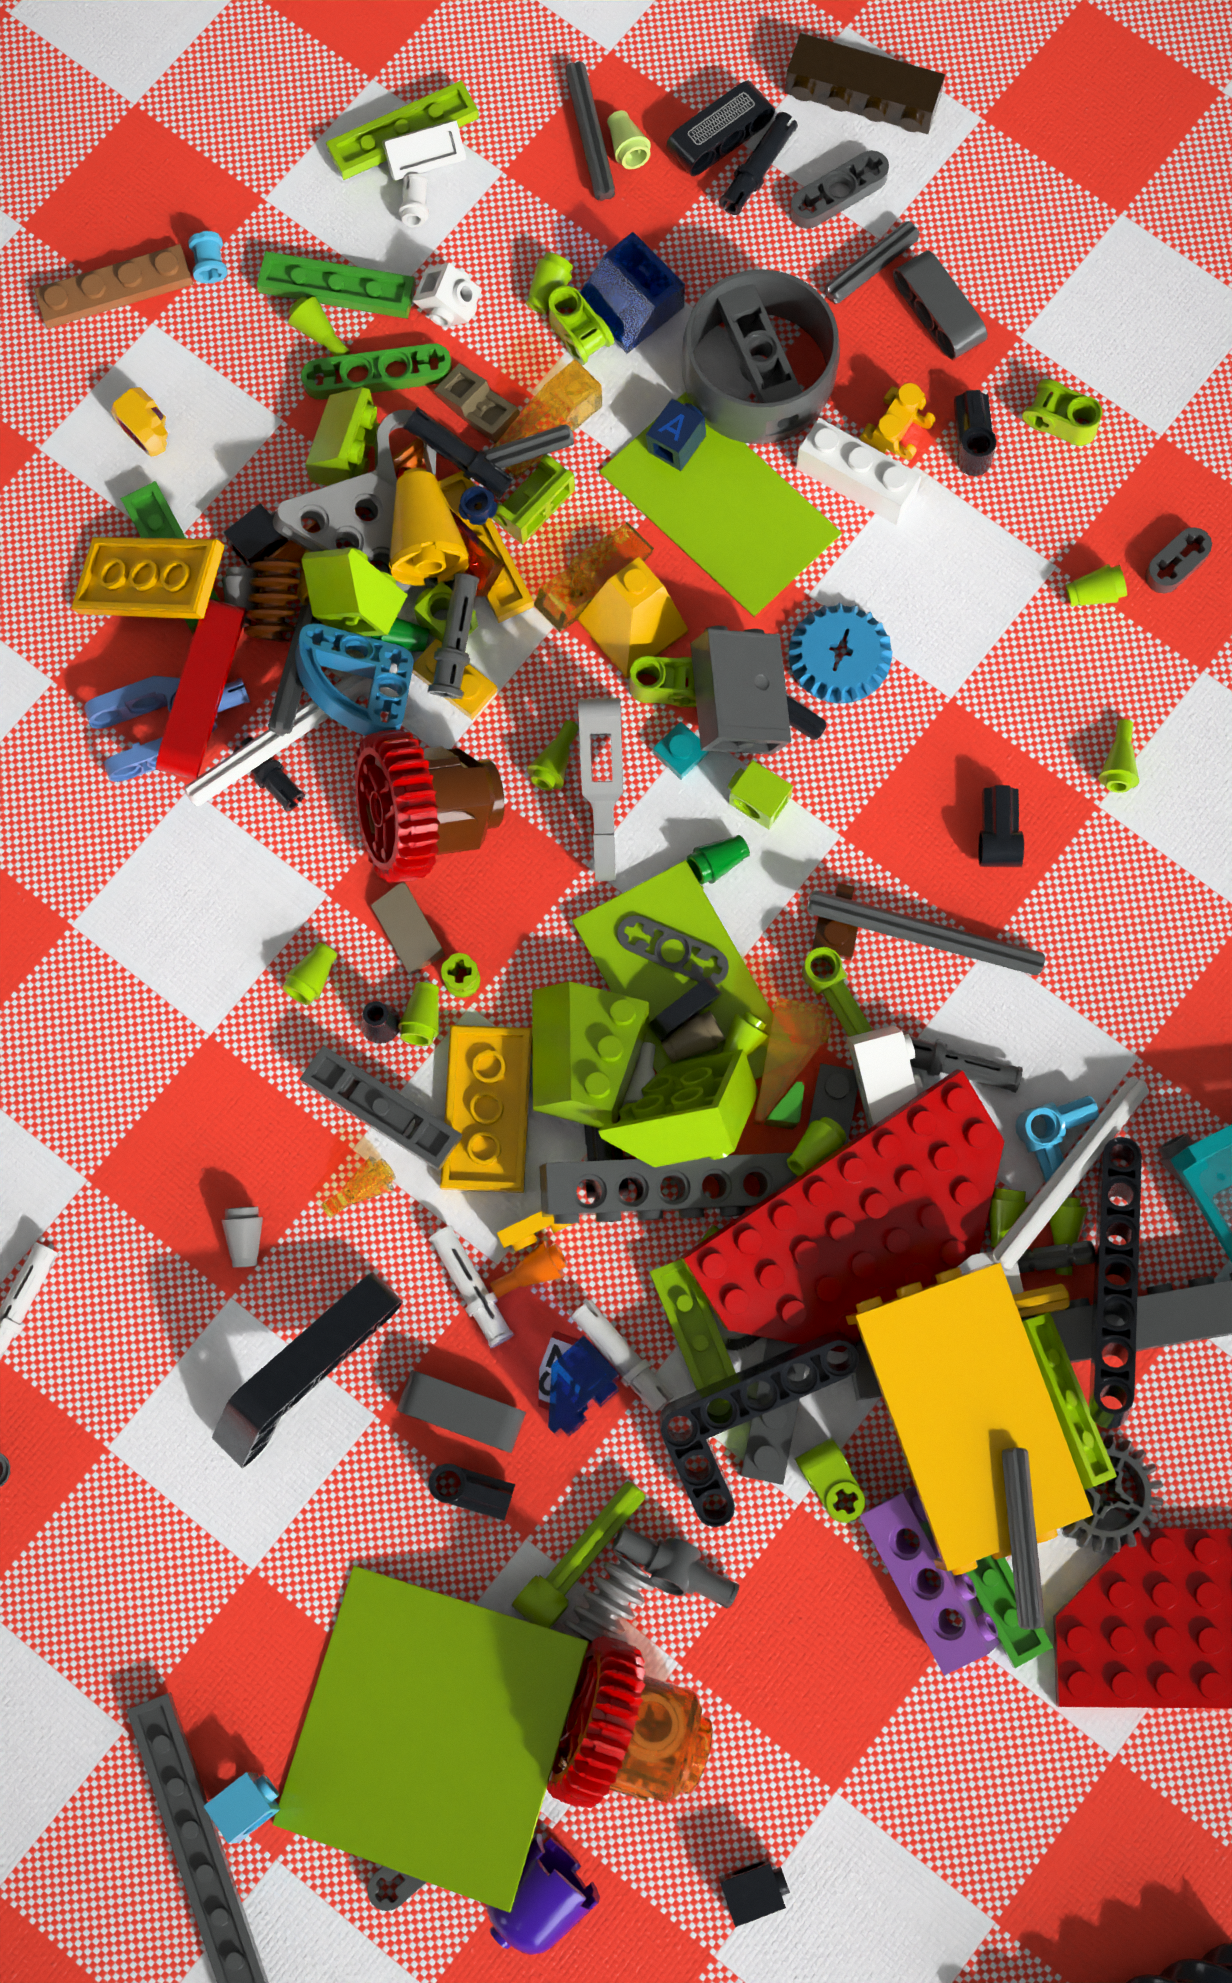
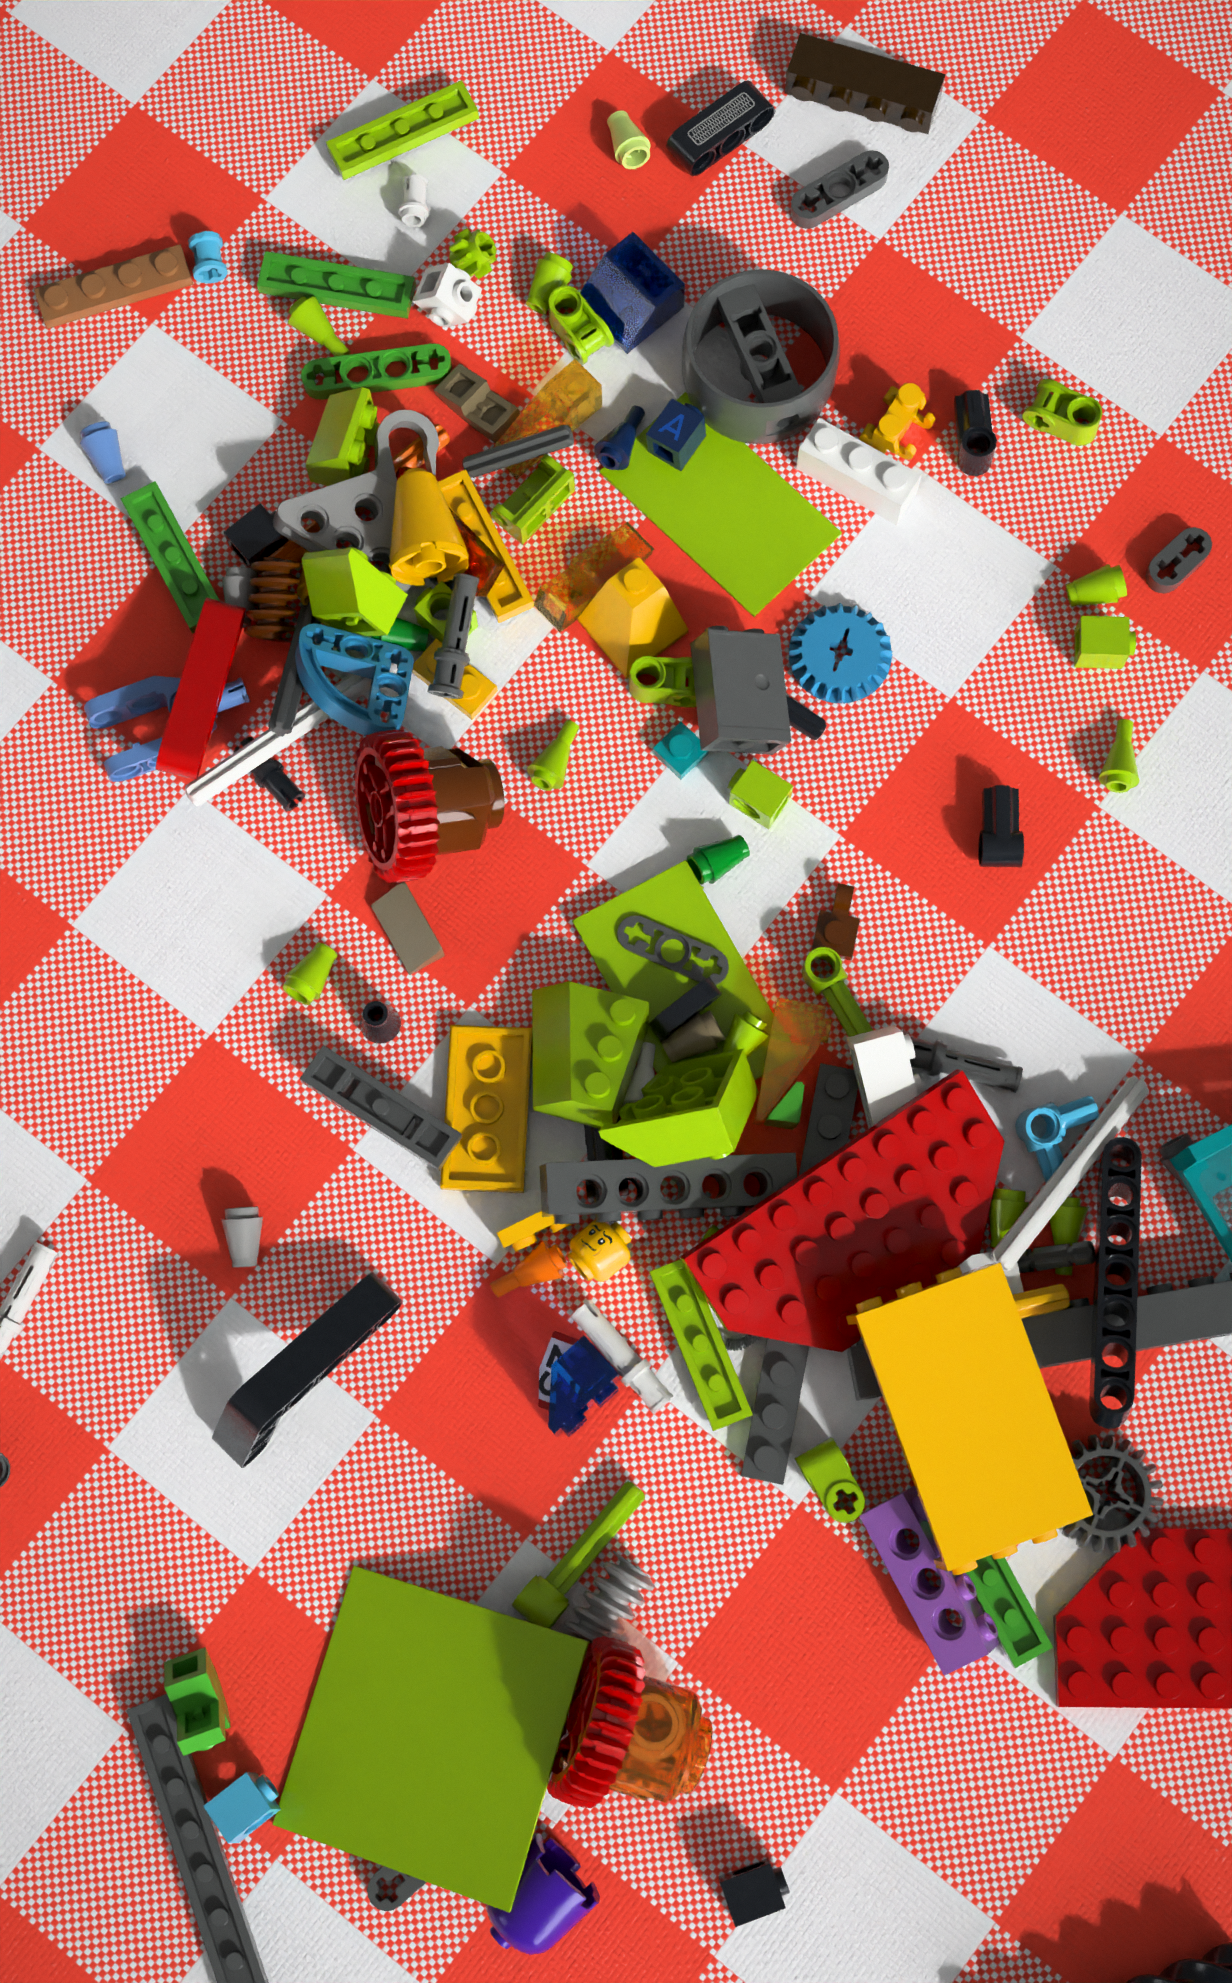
(103, 449): none -> medium blue cone
(141, 420): yellow rock -> none
(148, 577): yellow tile -> none
(197, 1701): none -> bright green brick
(368, 1182): clear yellow cone -> none
(421, 1015): lime cone -> none
(424, 149): white tile -> none
(451, 447): black pin -> none
(461, 1411): dark grey beam -> none
(470, 982): lime bush -> none
(471, 1287): white pin -> none
(472, 497): dark blue plate -> none
(473, 252): none -> lime gear
(476, 1493): black piece -> none
(590, 131): dark grey axle -> none
(599, 1250): none -> yellow head
(601, 717): light grey piece -> none
(617, 446): none -> dark blue cone
(675, 1567): dark grey pin -> none
(742, 1409): black beam -> none
(750, 175): black pin -> none
(817, 1143): lime cone -> none
(871, 262): dark grey axle -> none
(925, 932): dark grey axle -> none
(940, 305): dark grey beam -> none
(1023, 1538): dark grey axle -> none
(1069, 1402): lime plate -> none
(1103, 642): none -> lime brick

